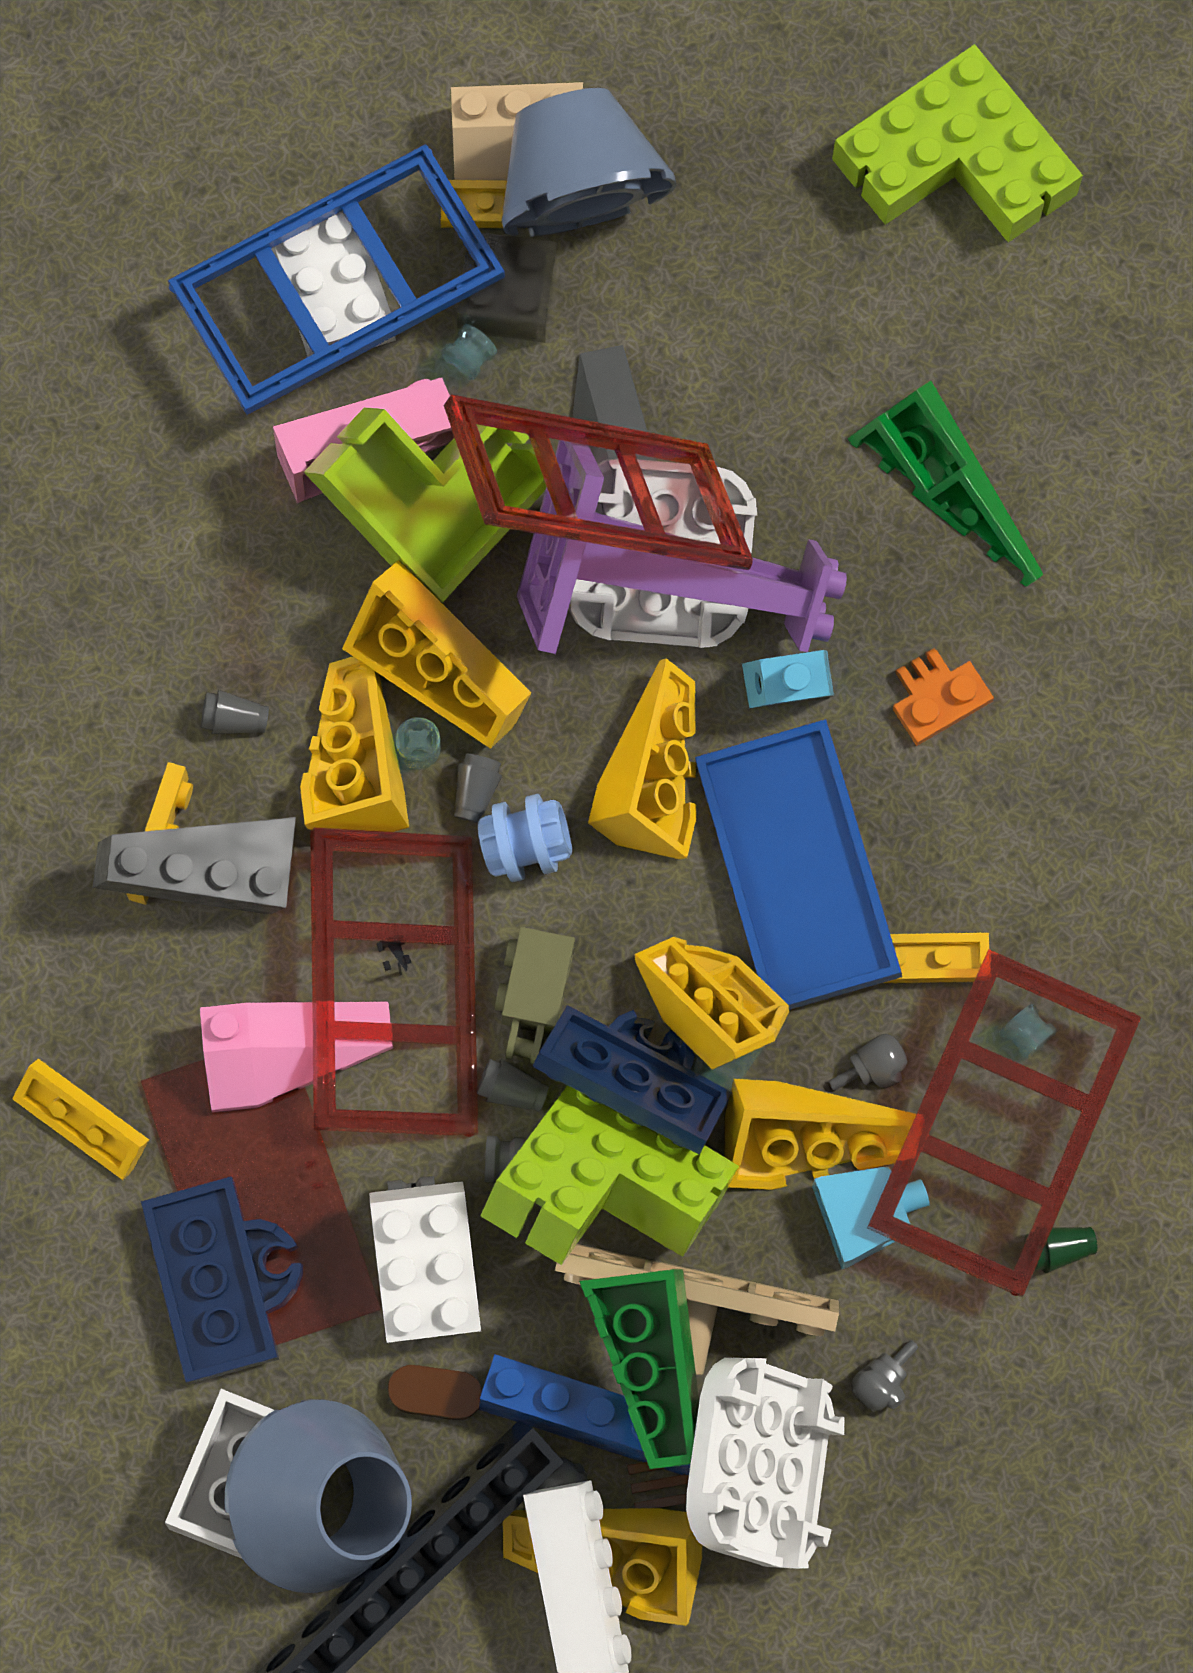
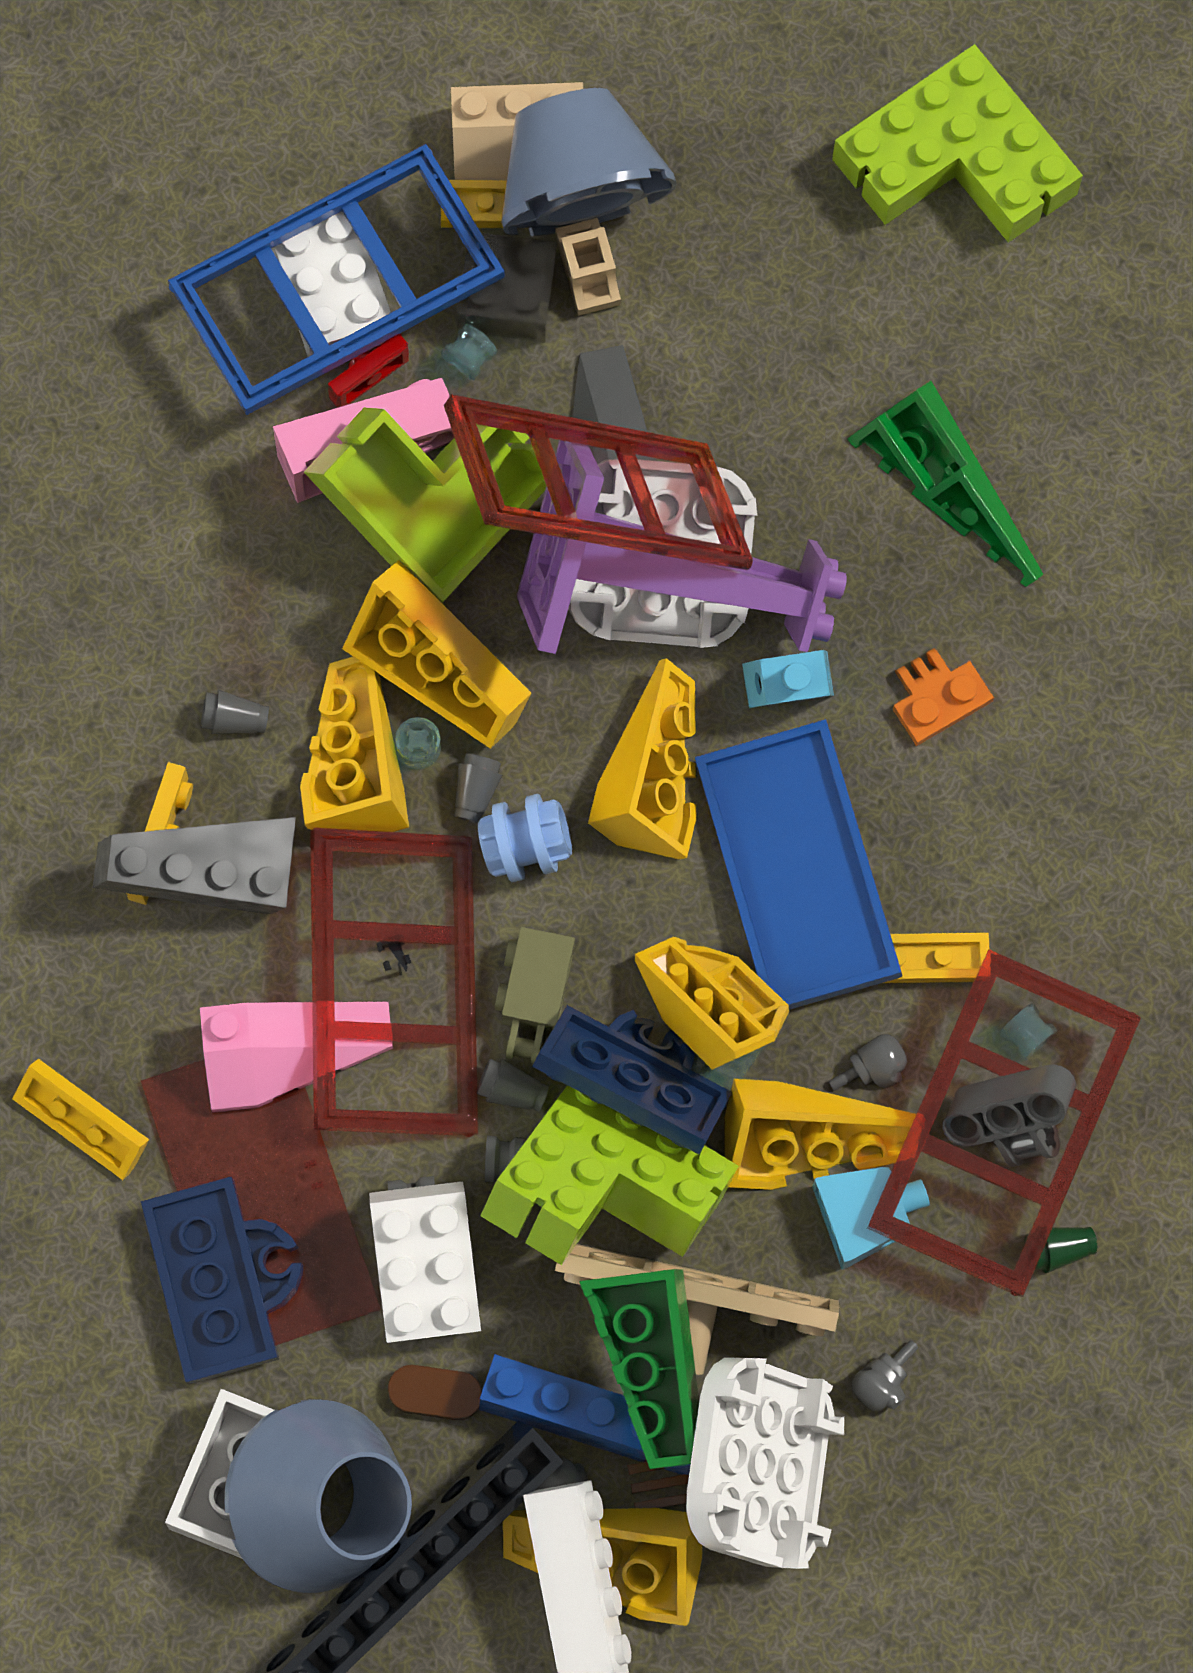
(368, 370): none -> red plate
(588, 266): none -> tan brick
(1013, 1112): none -> dark grey piece

